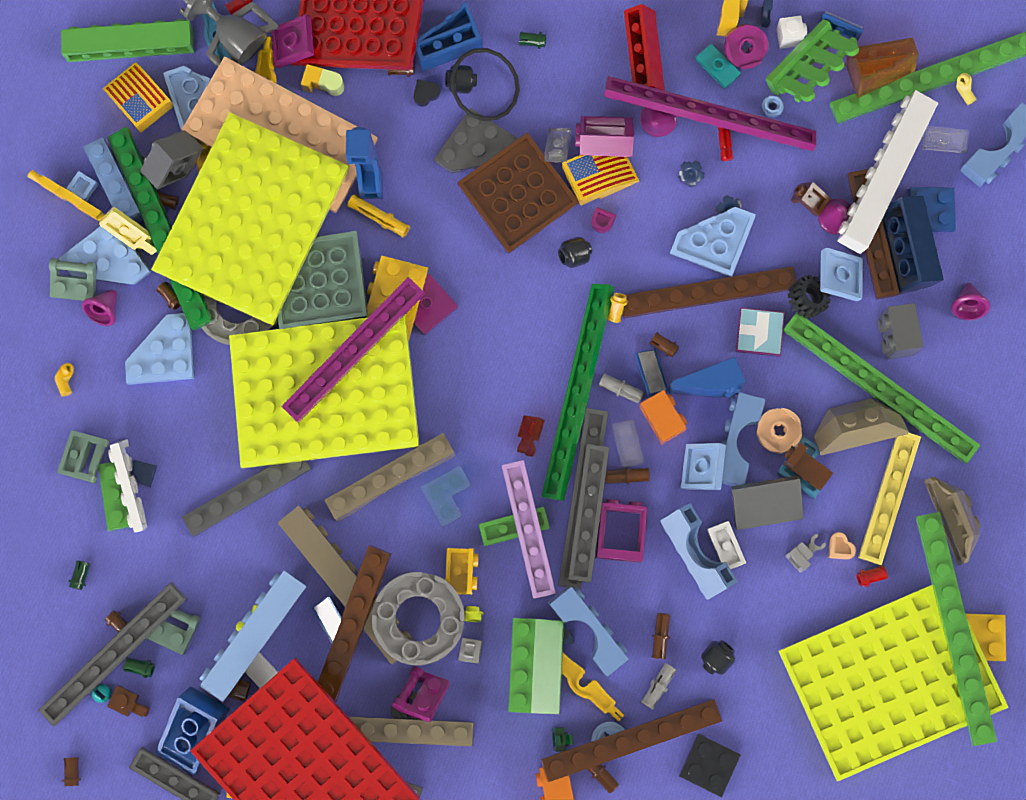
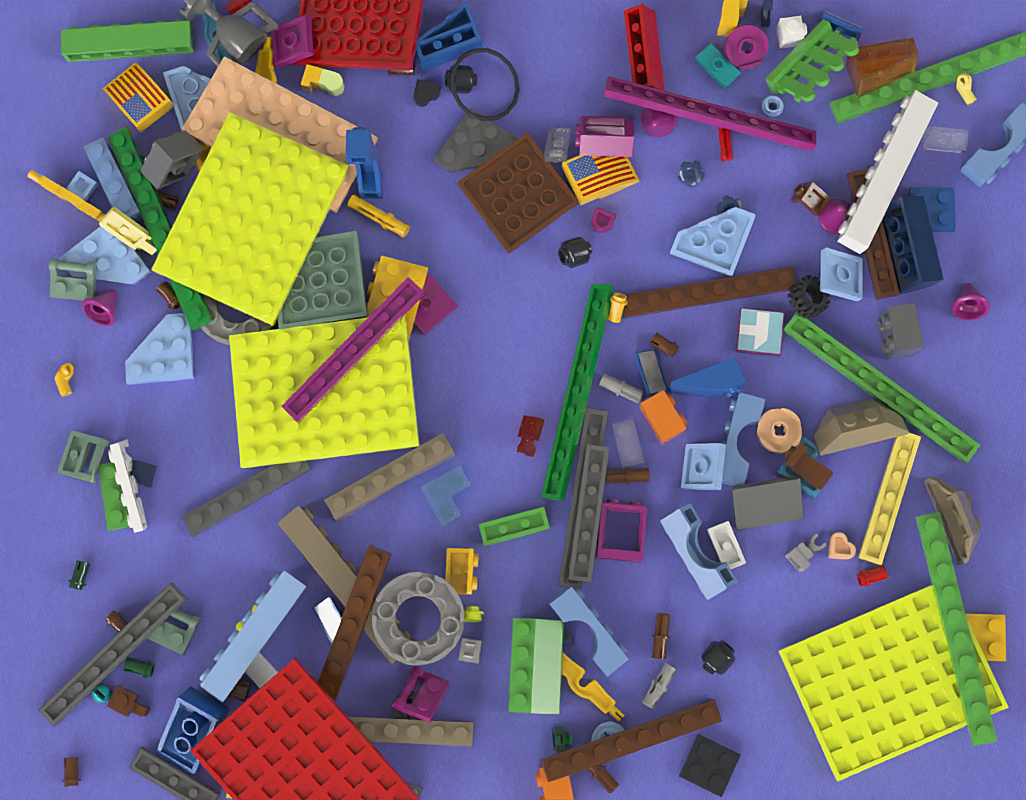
(528, 529): lavender plate -> none
(532, 39): dark green pin -> none

